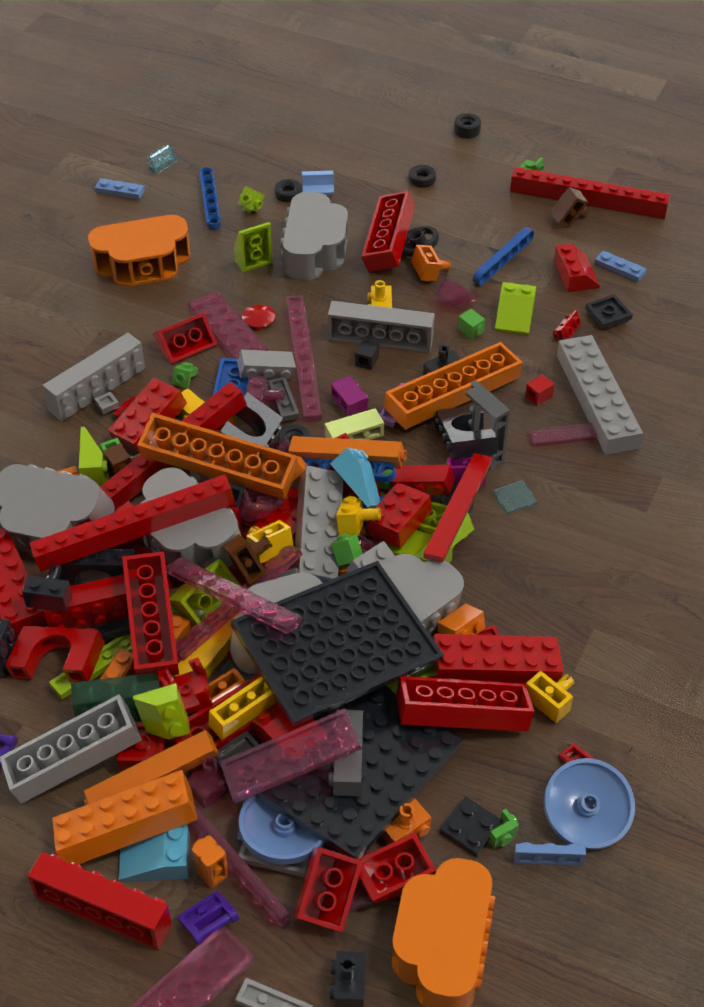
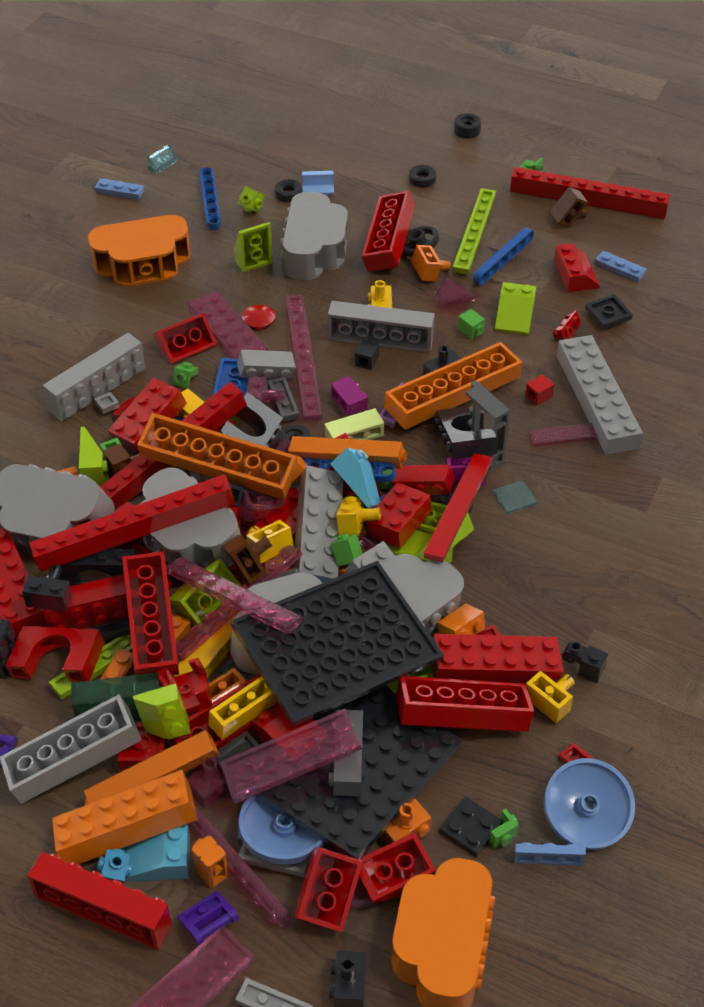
(115, 865): none -> dark azure brick
(474, 231): none -> lime plate
(591, 660): none -> black brick

